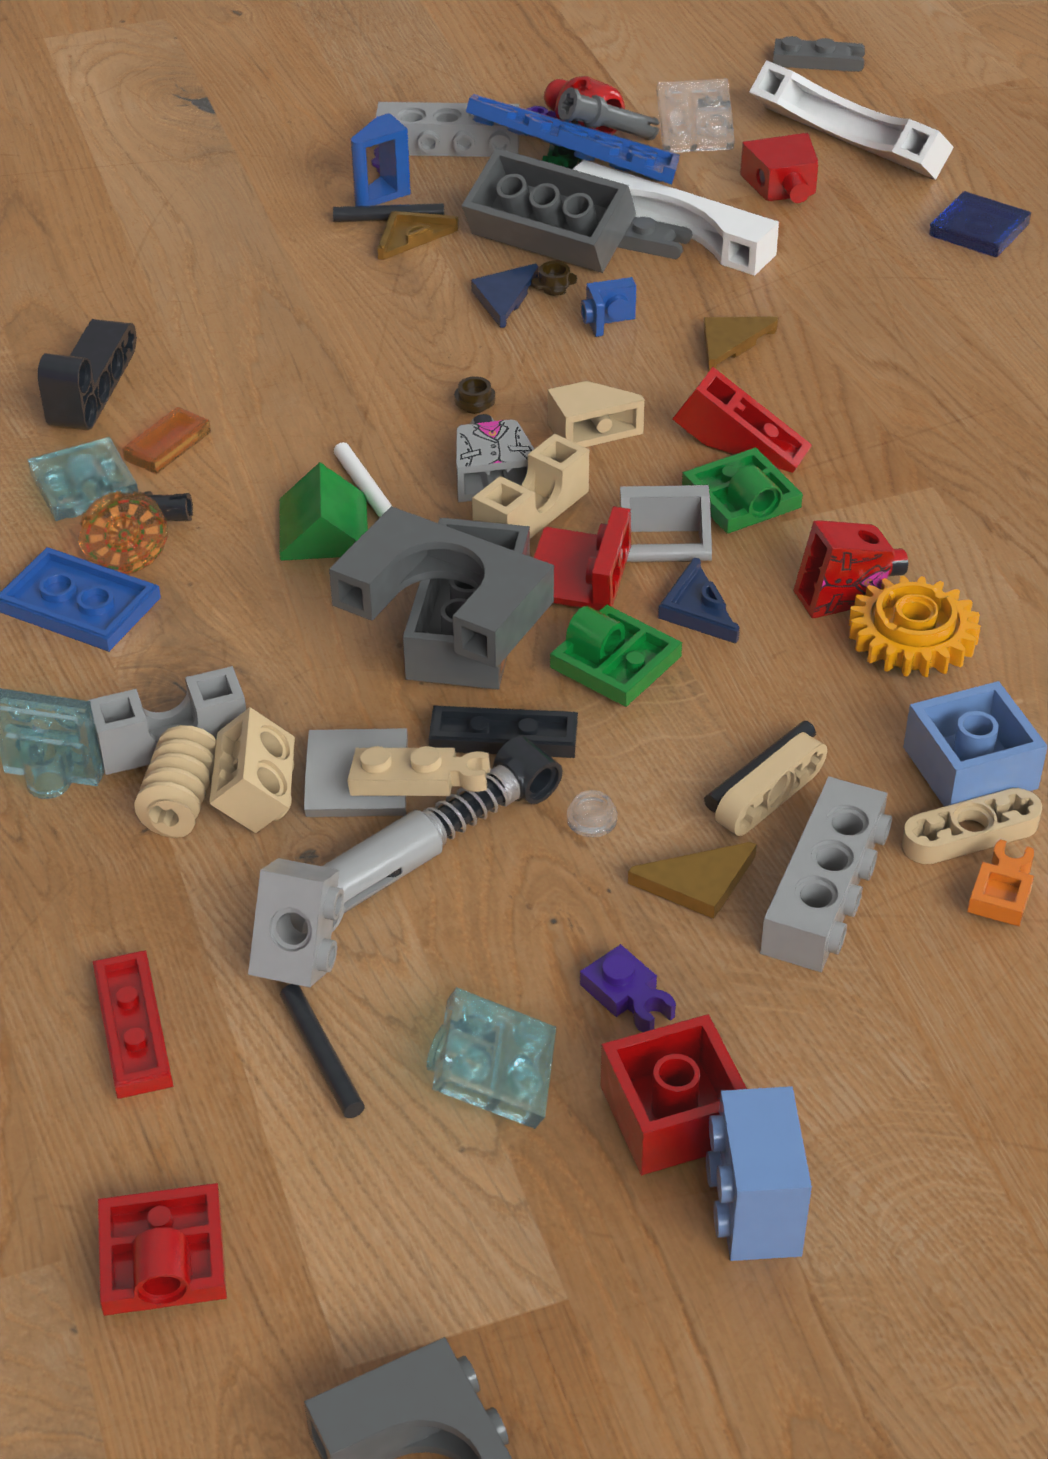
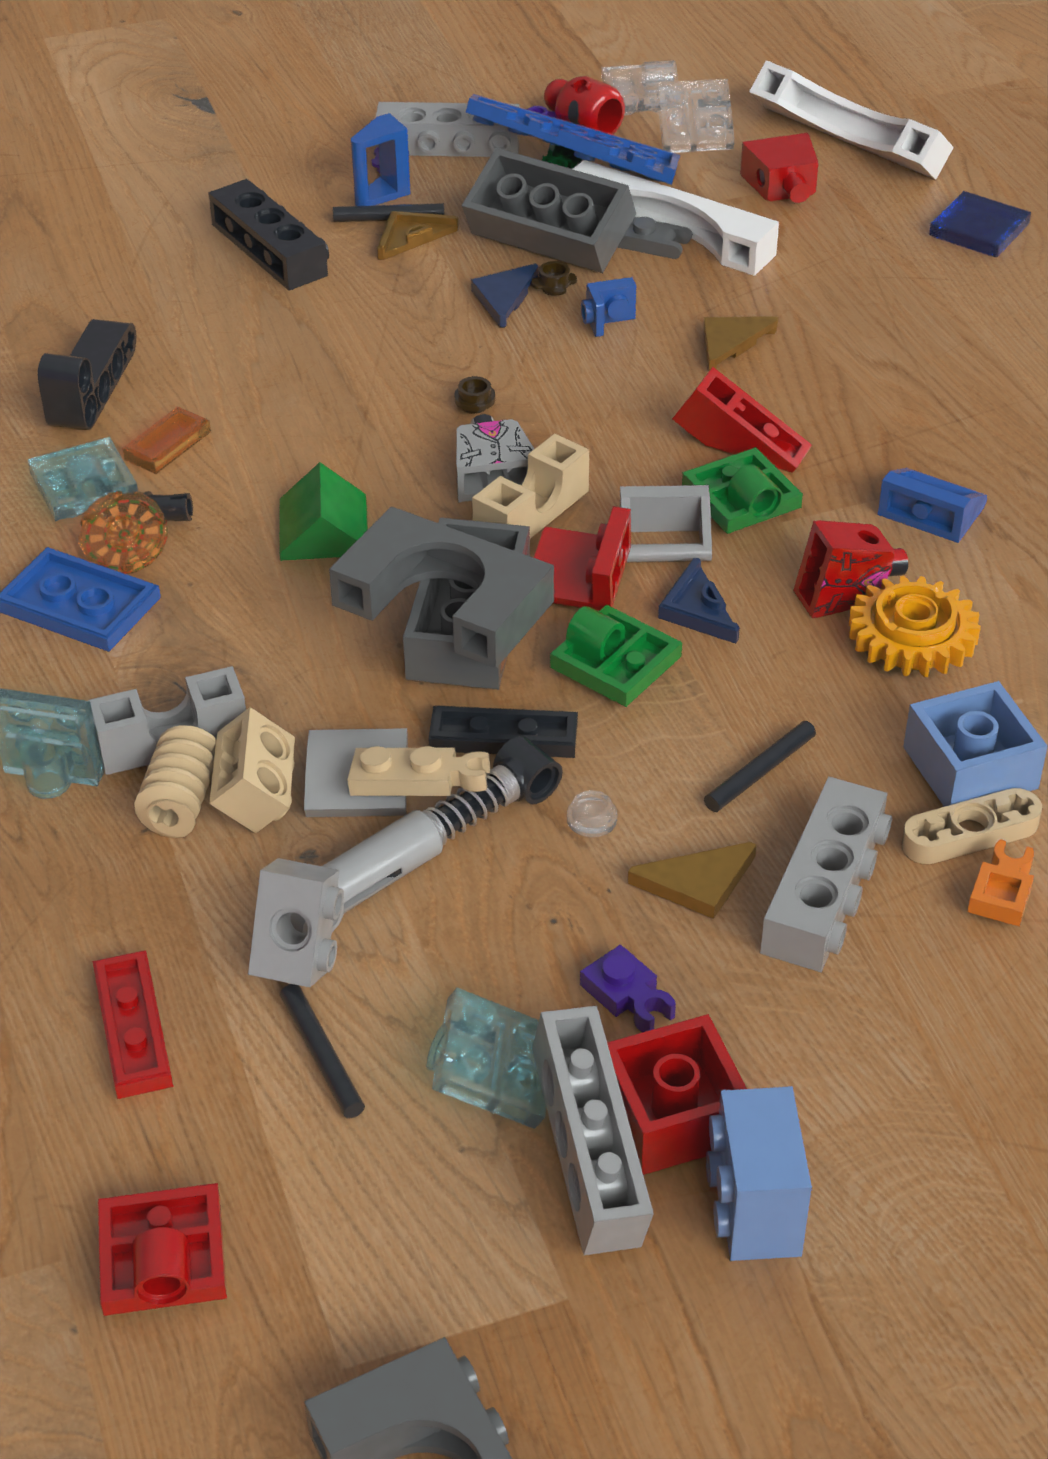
(269, 234): none -> black brick
(362, 478): white bar -> none
(591, 1131): none -> light grey brick
(594, 413): tan slope -> none
(596, 113): dark grey pin -> none
(639, 83): none -> clear plate
(771, 784): tan beam -> none
(819, 54): dark grey hinge -> none
(929, 503): none -> blue tile

